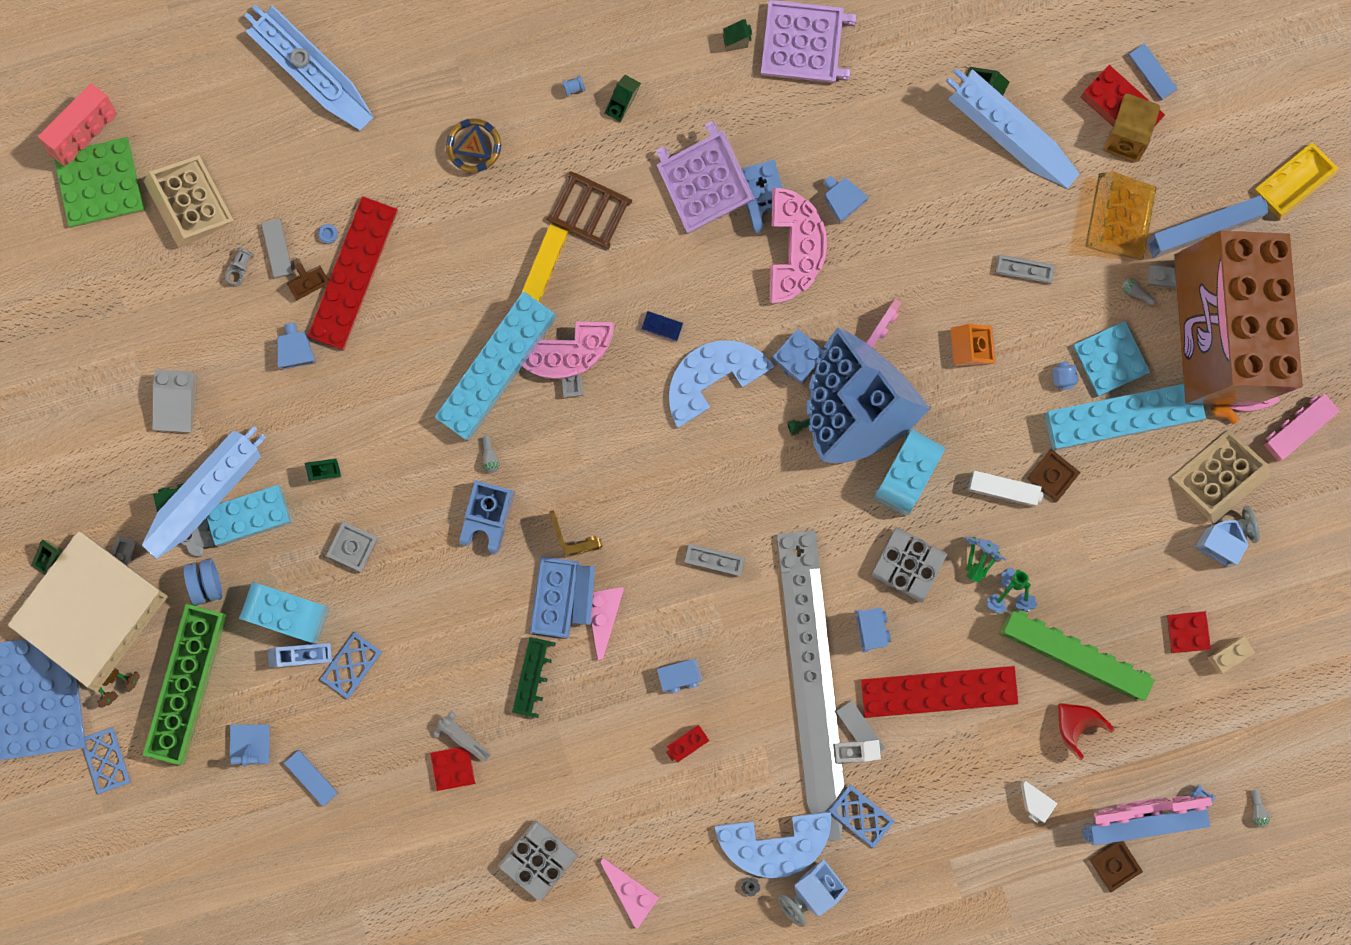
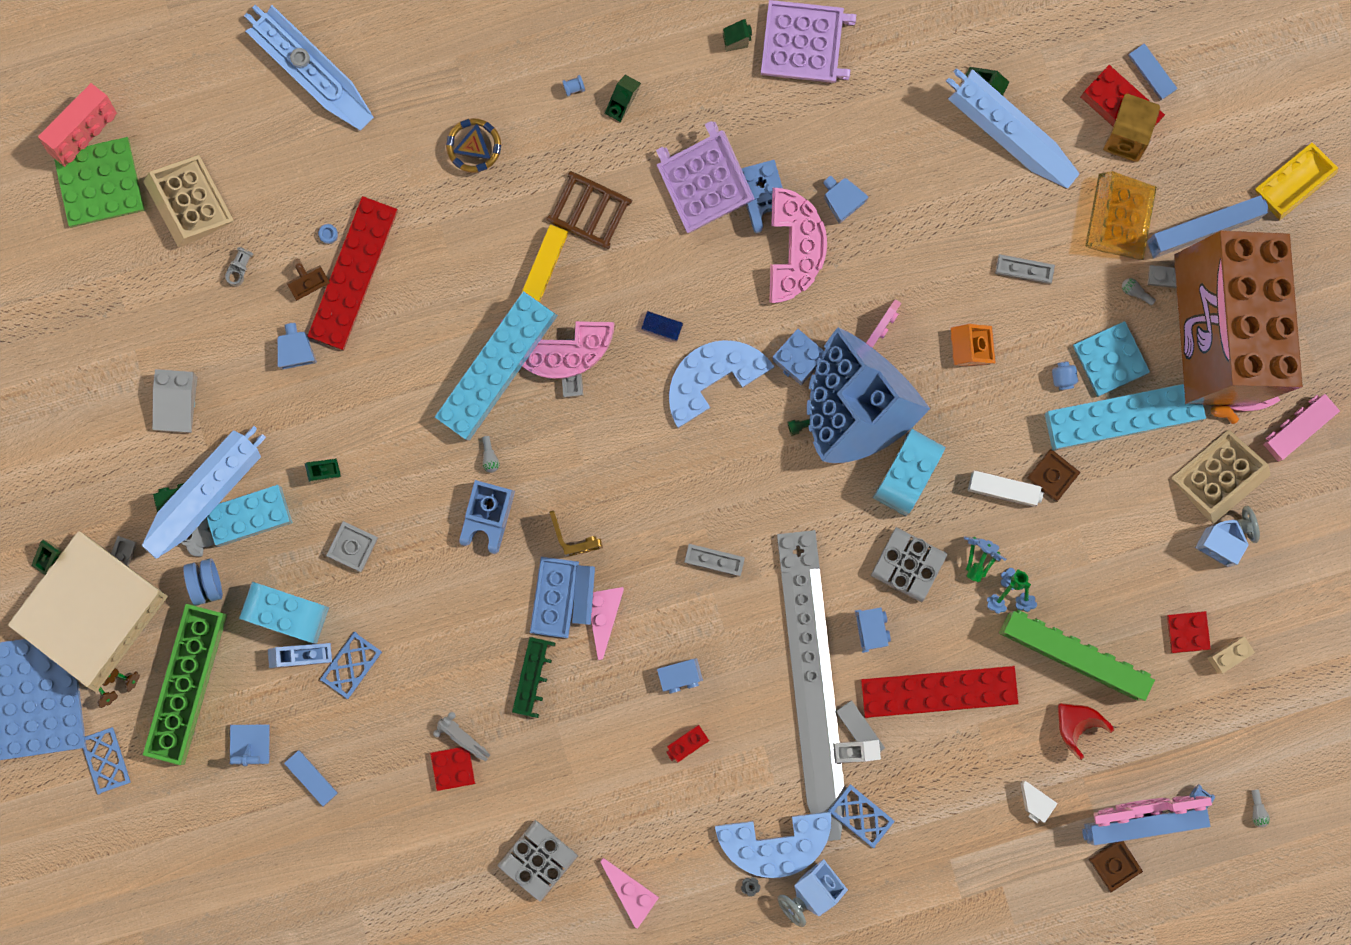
(277, 248): light grey tile -> none

